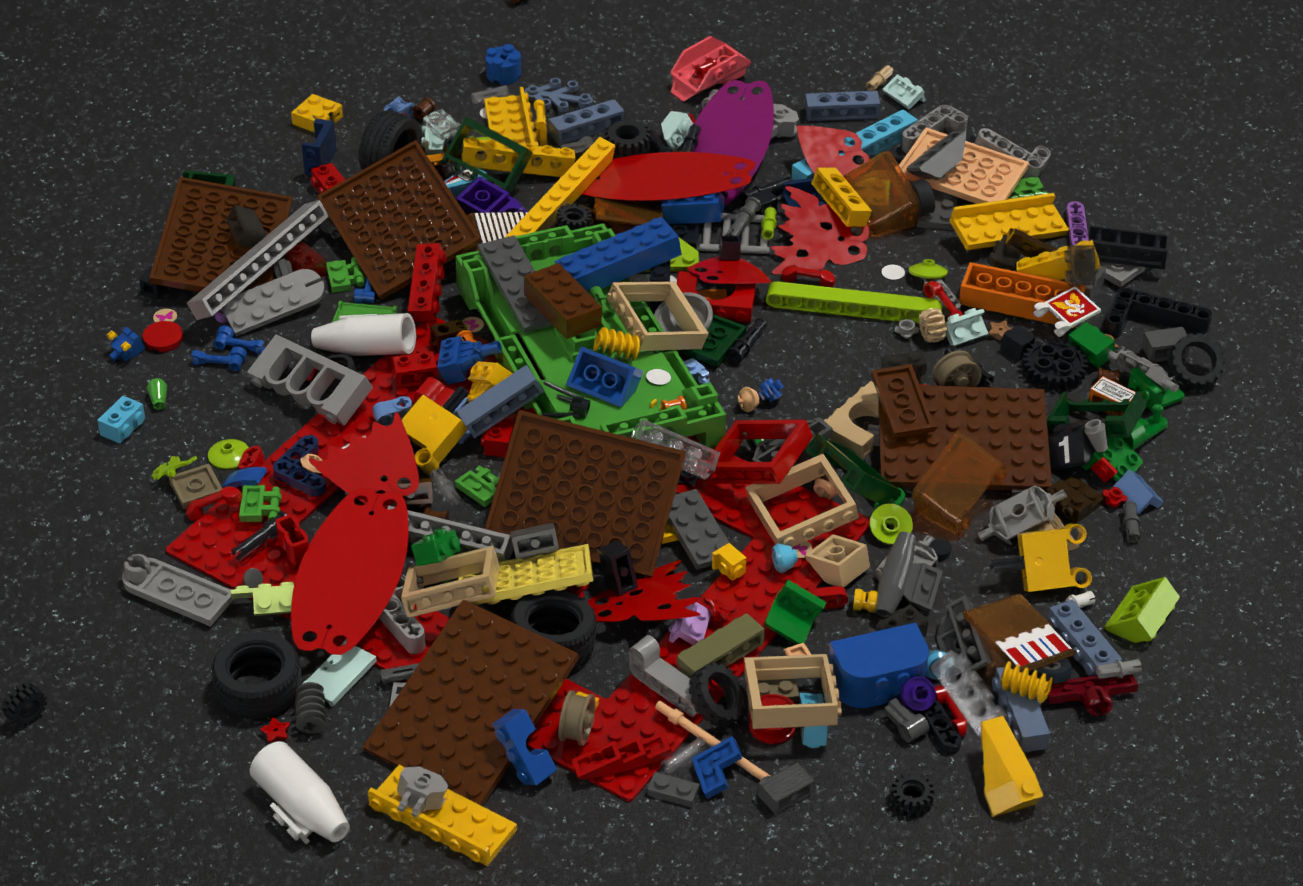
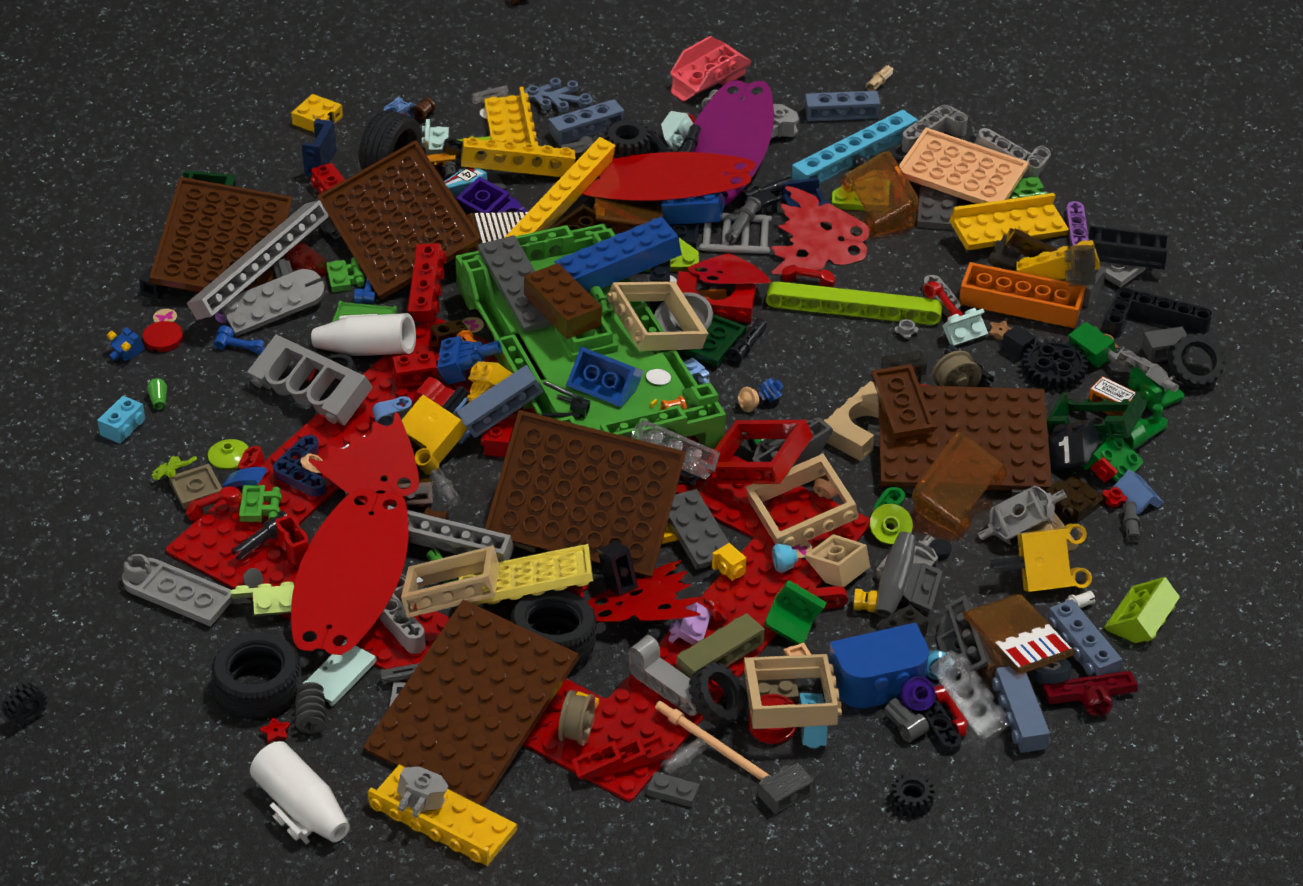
(235, 359): blue brick -> none
(245, 226): clear smoke brick -> none
(436, 547): green brick -> none
(441, 124): clear bracket -> none
(464, 129): dark green hinge -> none
(477, 486): bright green plate -> none
(503, 64): blue brick -> none
(512, 733): blue arch -> none
(534, 541): dark grey brick -> none
(540, 122): yellow plate -> none
(573, 216): black tyre -> none
(617, 342): yellow piece -> none
(702, 69): red bush -> none
(710, 765): blue plate -> none
(729, 247): black piece -> none
(769, 223): lime pin -> none
(822, 146): red piece -> none
(841, 197): yellow brick -> none
(860, 476): dark green hinge -> none
(893, 272): white sticker -> none
(904, 91): light aqua bracket -> none
(925, 196): black tyre -> none
(928, 270): lime dish -> none
(932, 325): tan gear -> none
(940, 157): wedge -> none
(1007, 773): yellow wedge -> none
(1025, 683): yellow piece -> none
(1069, 307): flag -> none
(1096, 433): light grey cone -> none
(1109, 374): reddish brown bush -> none
(1118, 669): light grey axle -> none

